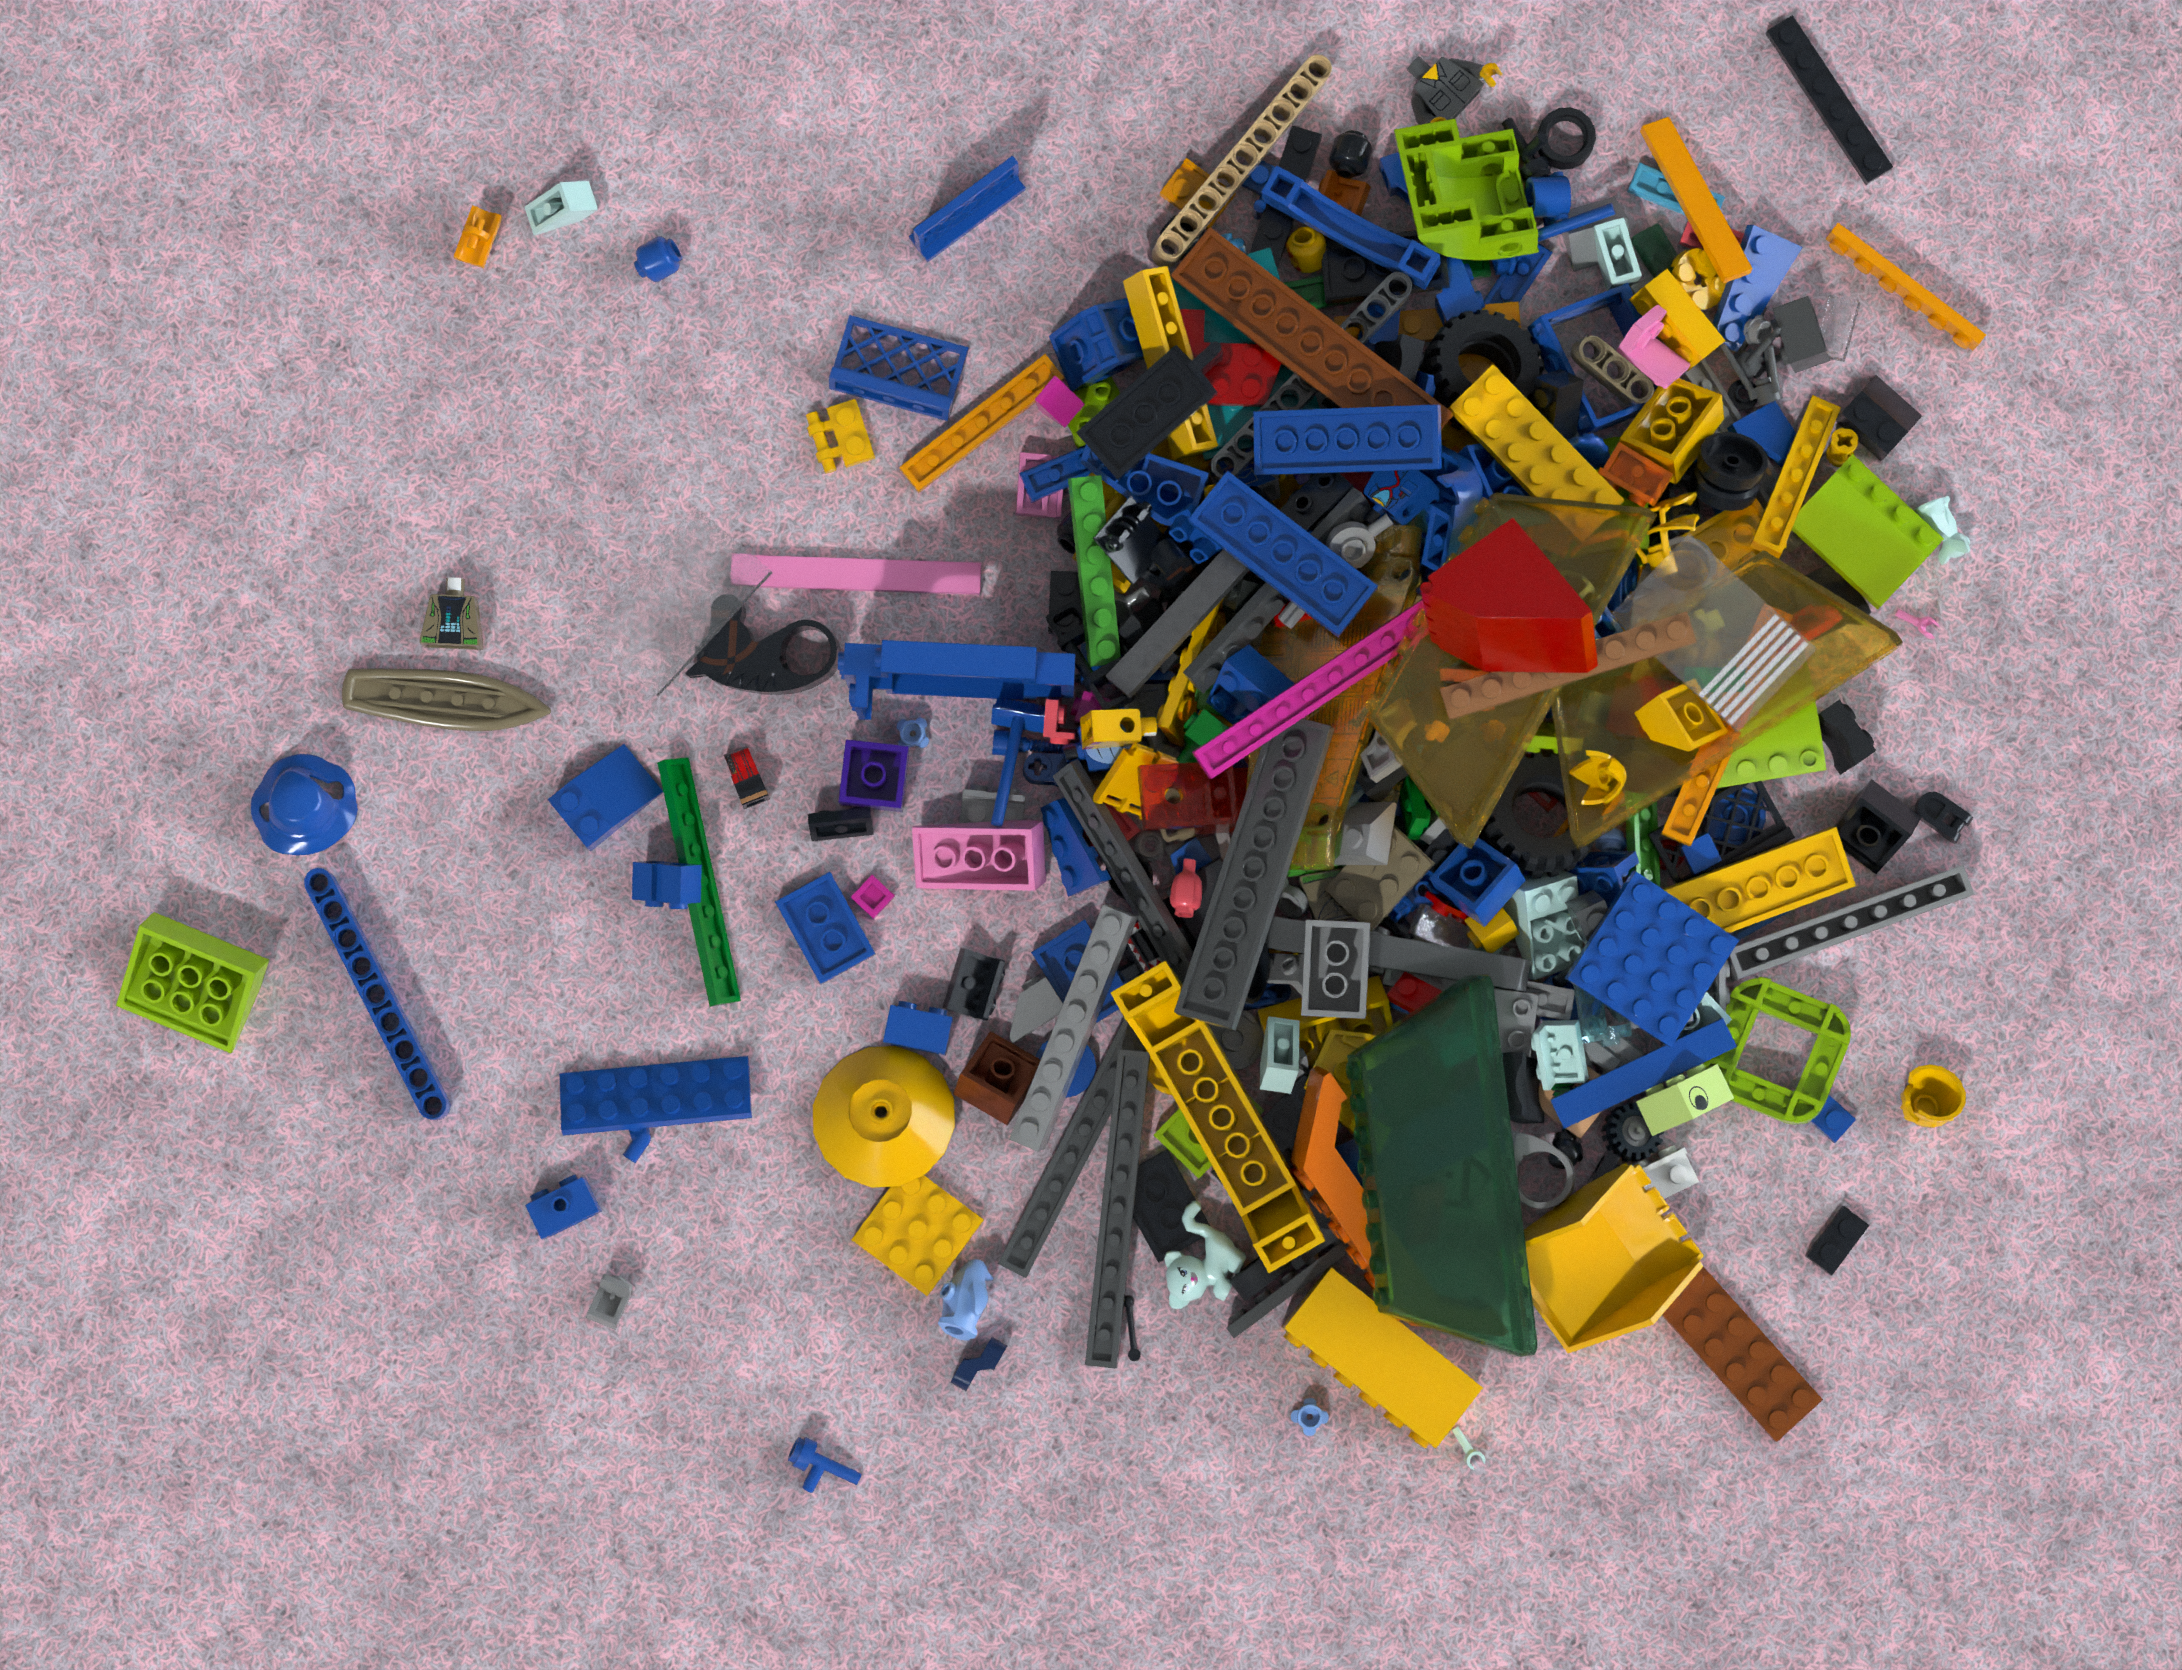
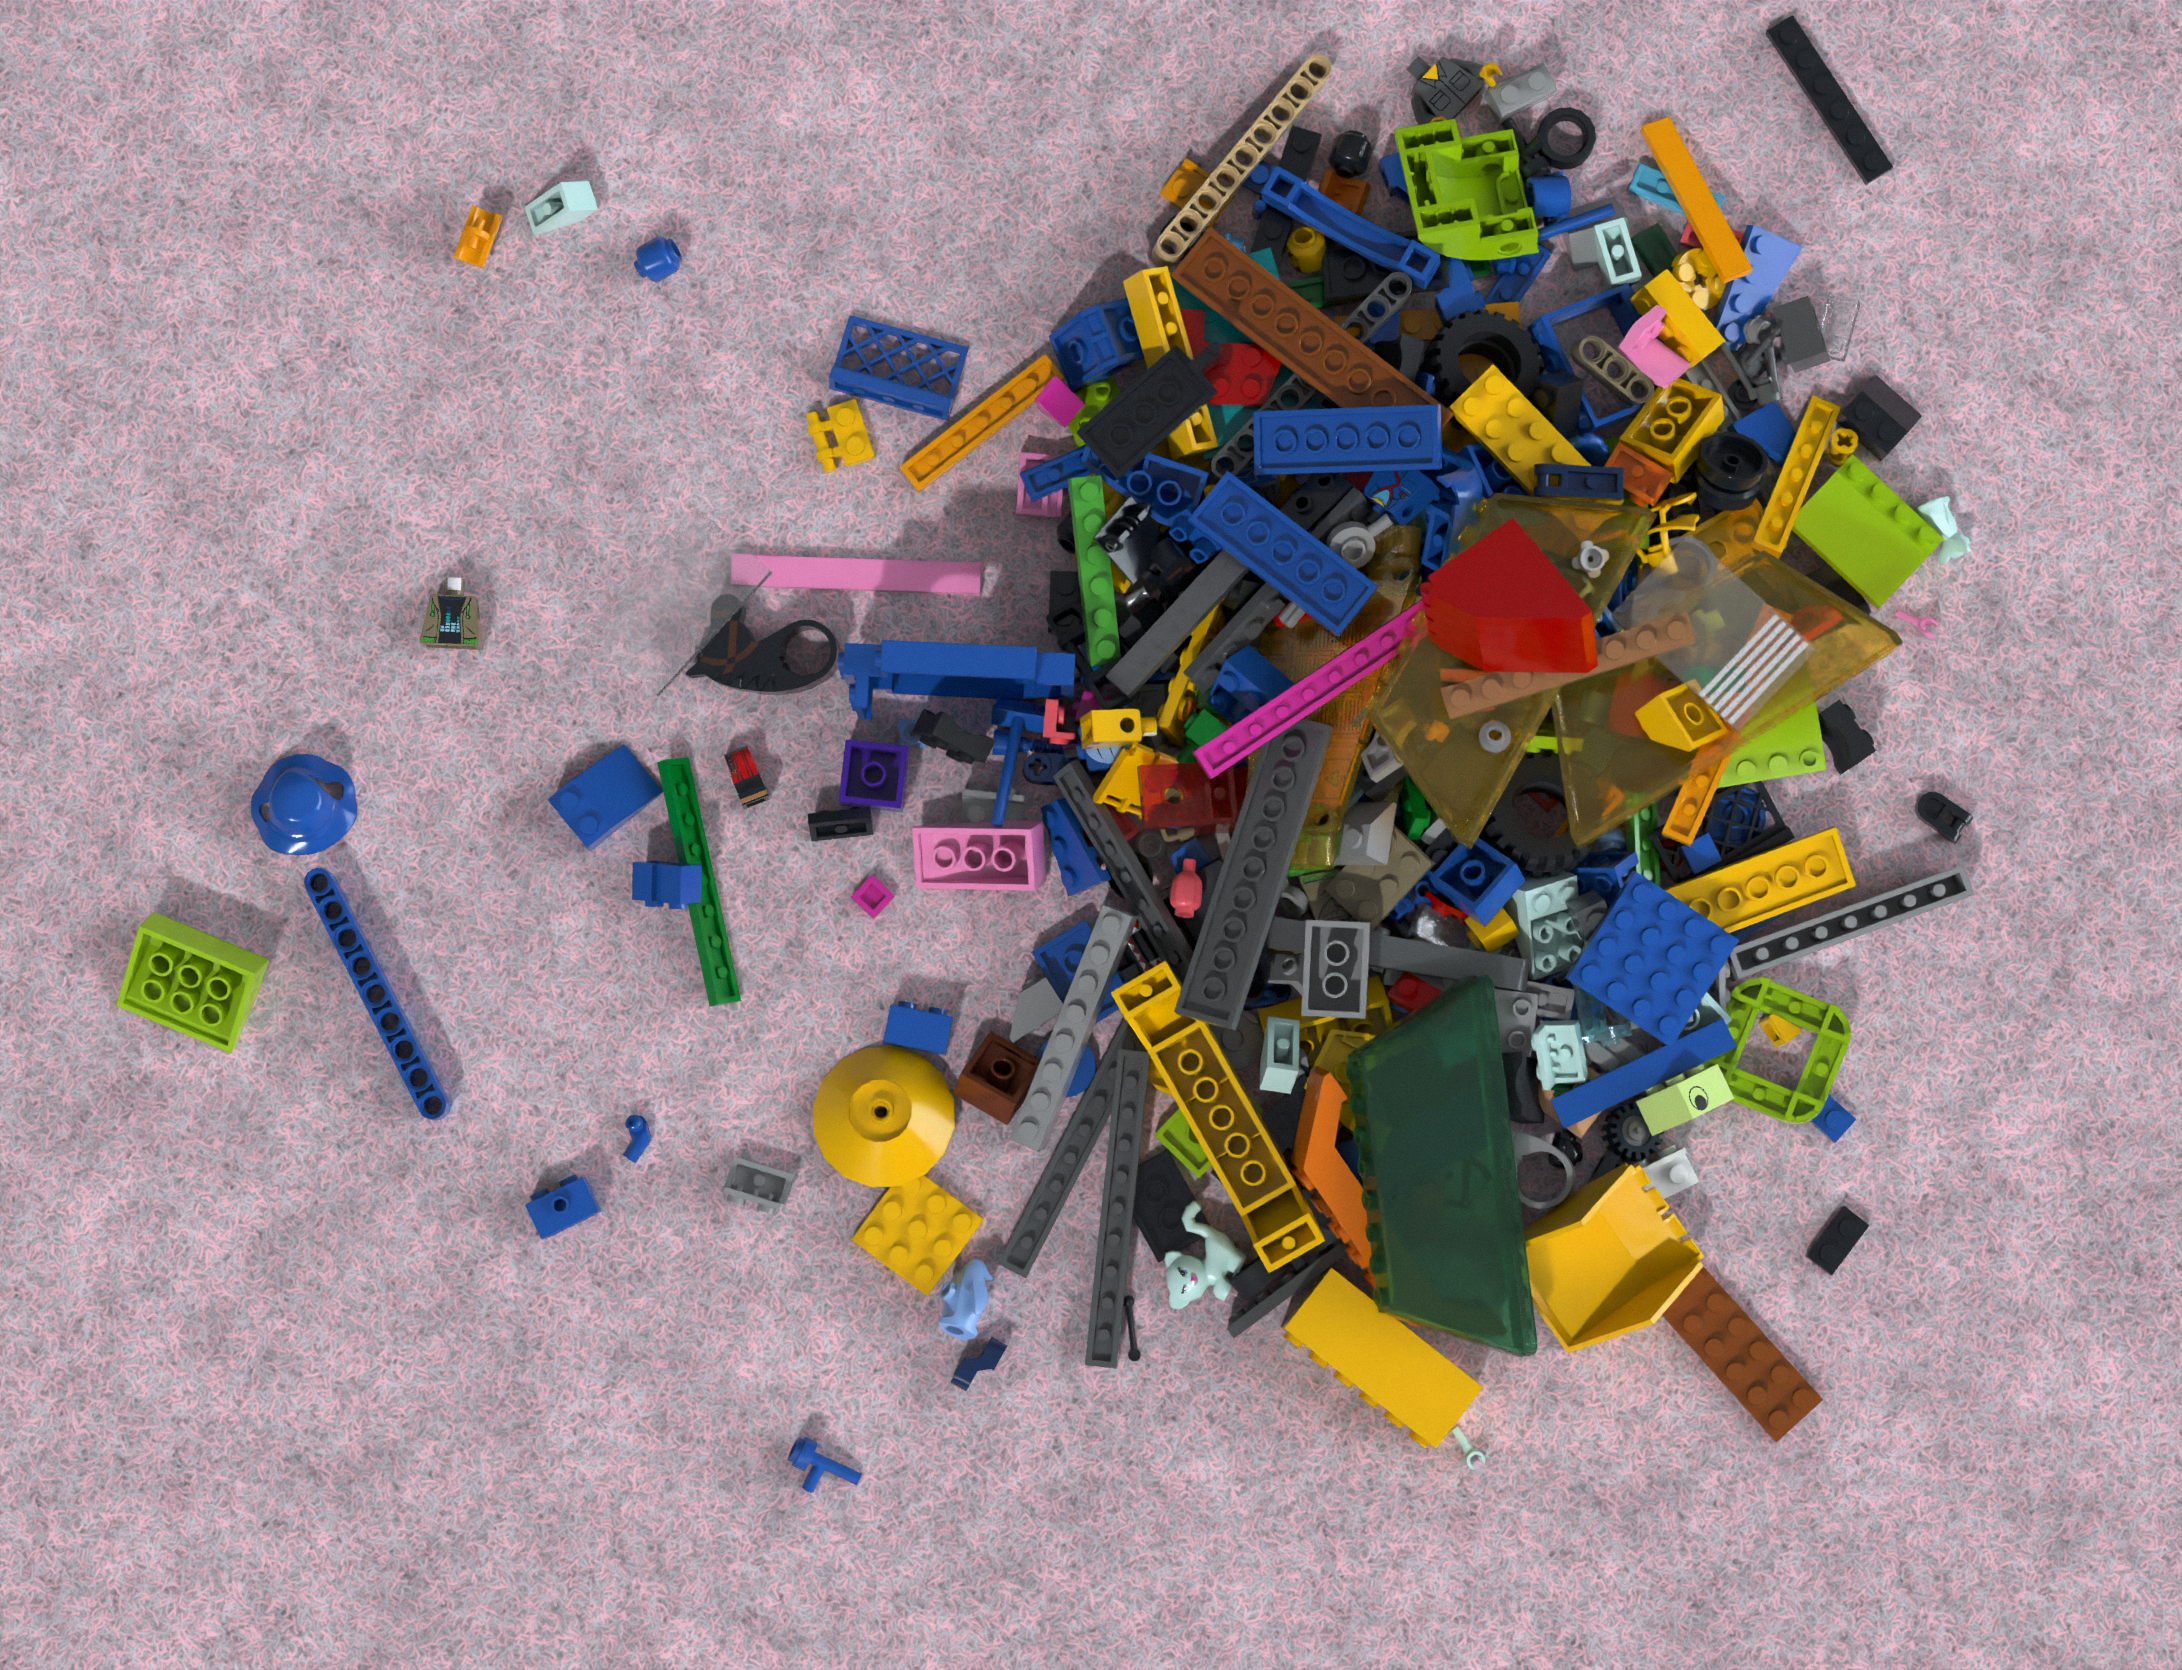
(440, 699): dark tan piece -> none
(610, 1301): light grey bracket -> none
(655, 1095): blue plate -> none
(758, 1184): none -> light grey bracket
(825, 928): blue plate -> none
(943, 732): none -> black brick
(968, 210): blue fence -> none
(974, 984): black bracket -> none
(1300, 1416): light blue plate -> none
(1494, 746): none -> light grey plate
(1520, 92): none -> light grey brick
(1579, 482): none -> dark blue plate
(1599, 557): none -> white plate
(1602, 775): yellow piece -> none
(1779, 1030): none -> yellow slope
(1875, 826): black slope -> none
(1914, 294): light orange plate -> none
(1932, 1096): yellow helmet -> none

